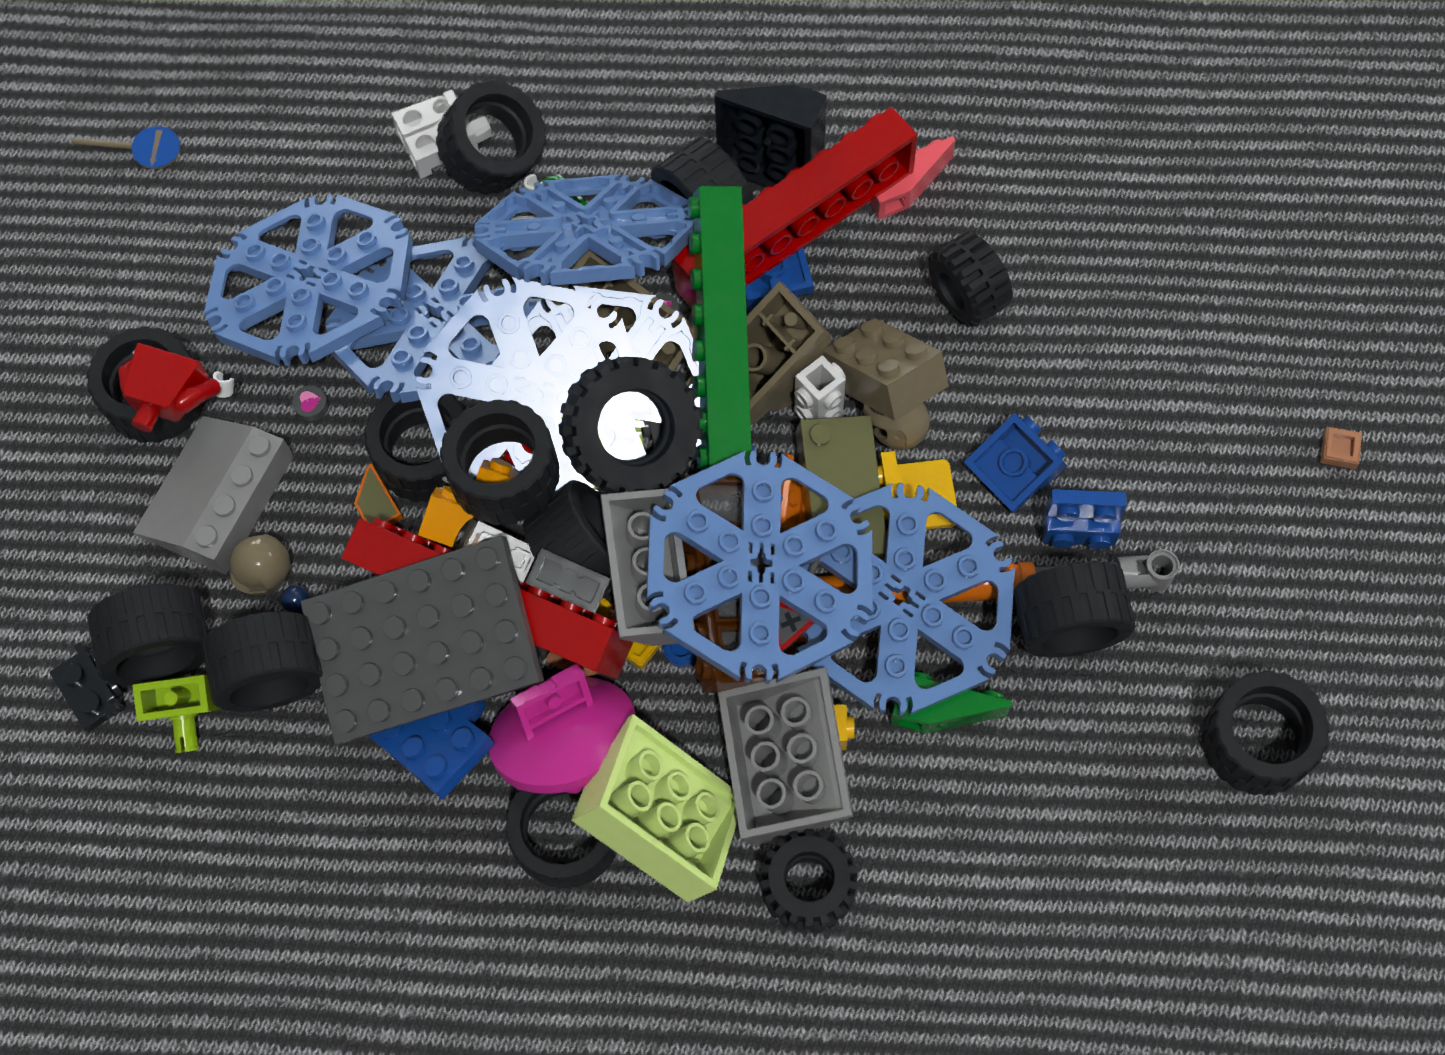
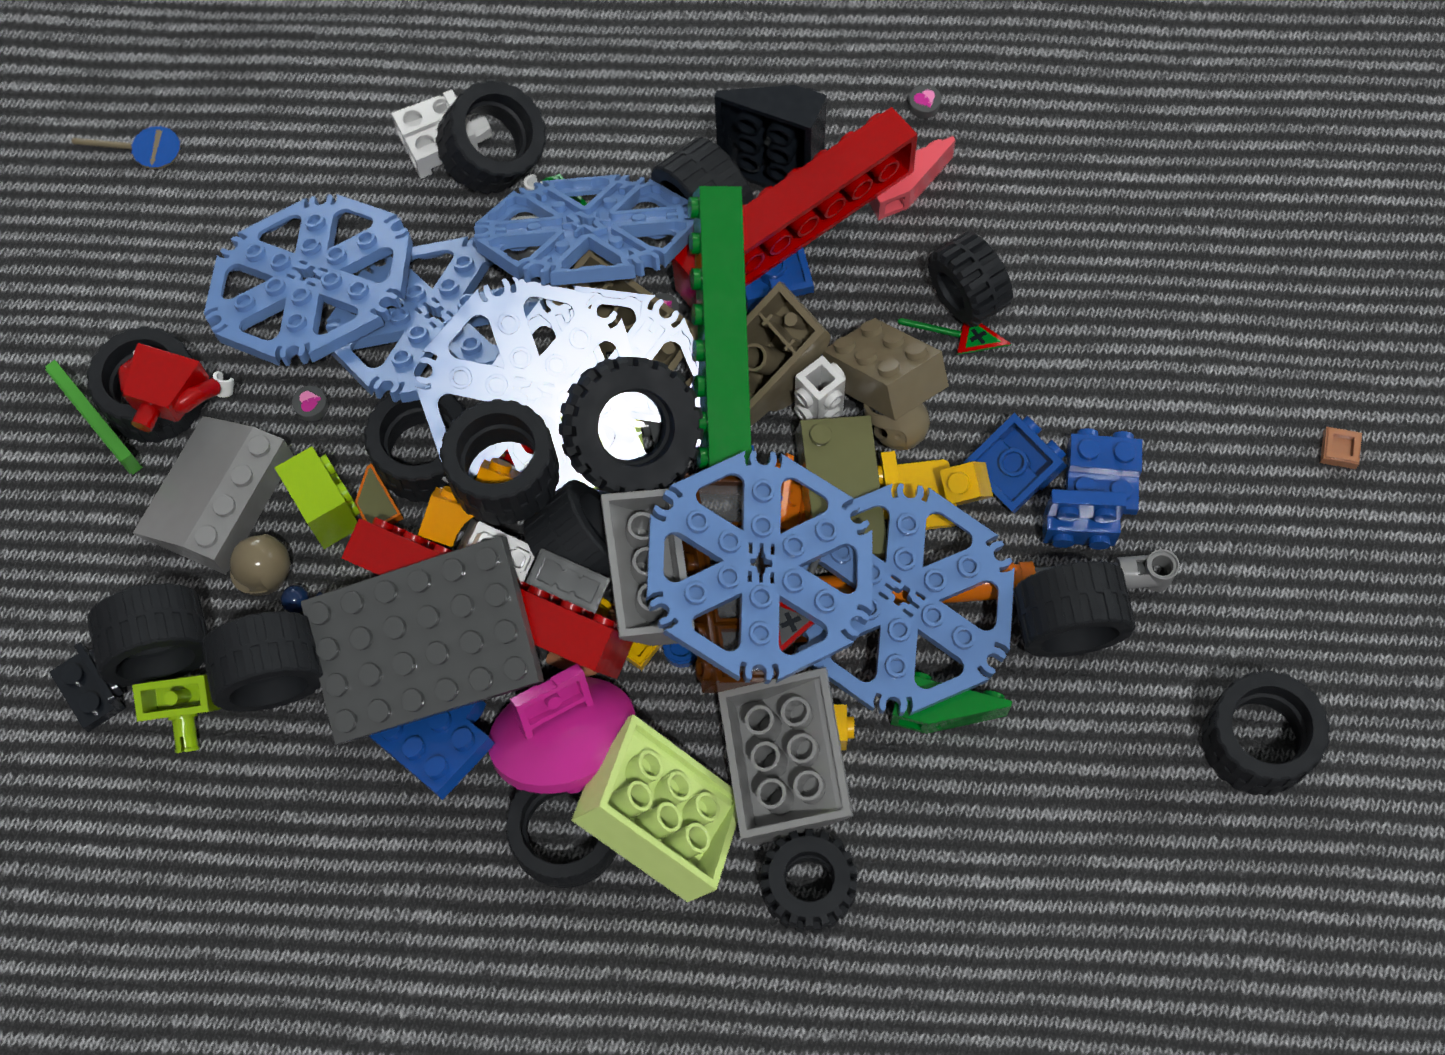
(93, 417): none -> bright green tile
(319, 496): none -> lime brick
(924, 101): none -> dark grey tile
(966, 483): none -> yellow brick
(971, 338): none -> piece
(1105, 464): none -> blue plate

